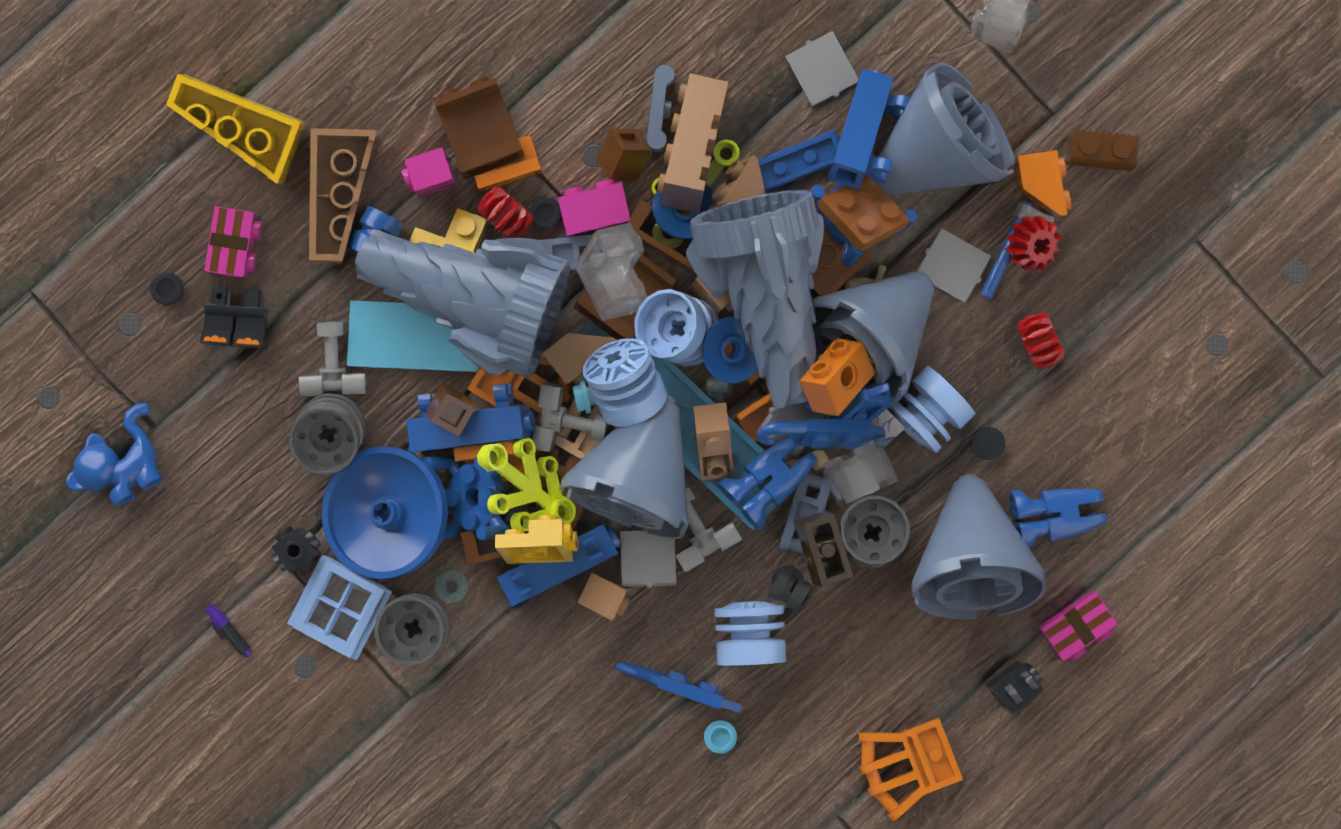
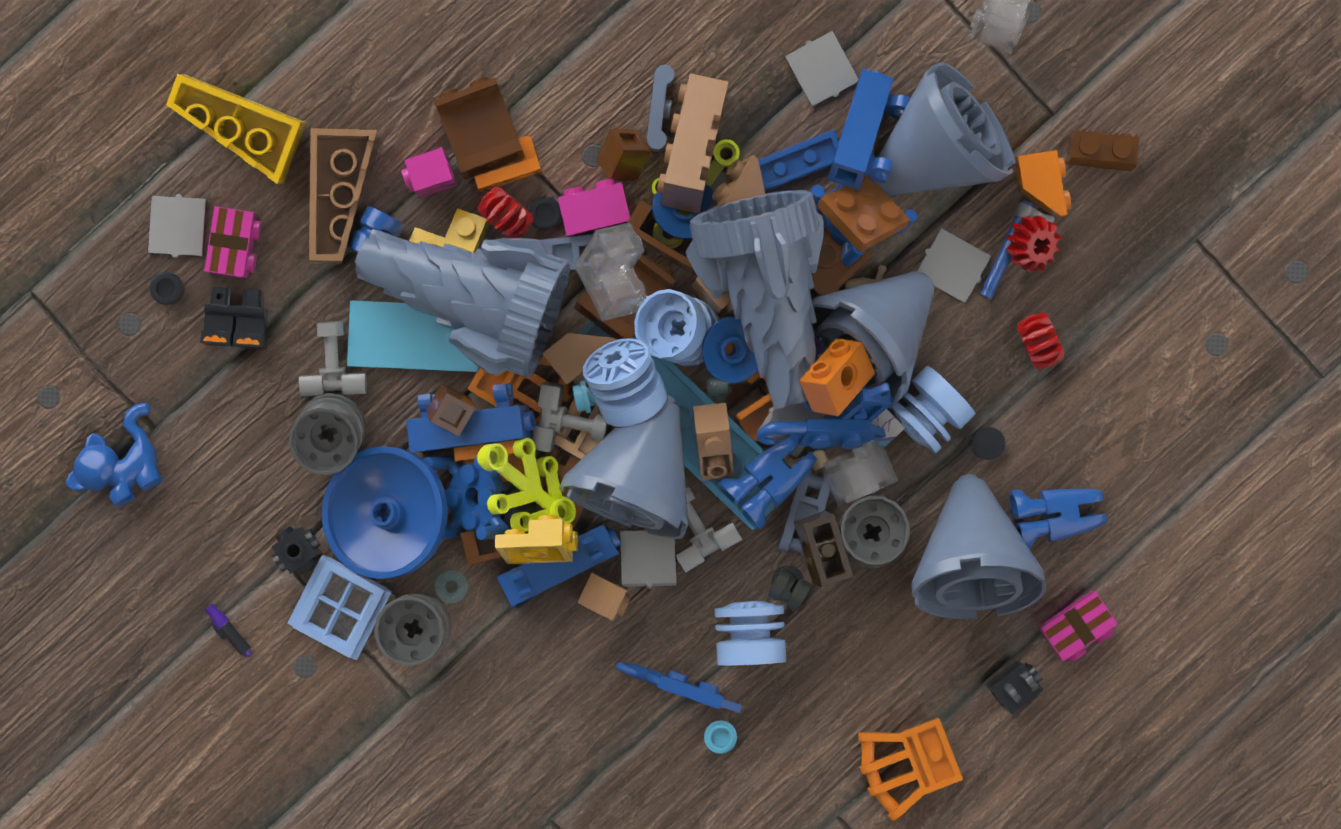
(177, 226): none -> light grey piece

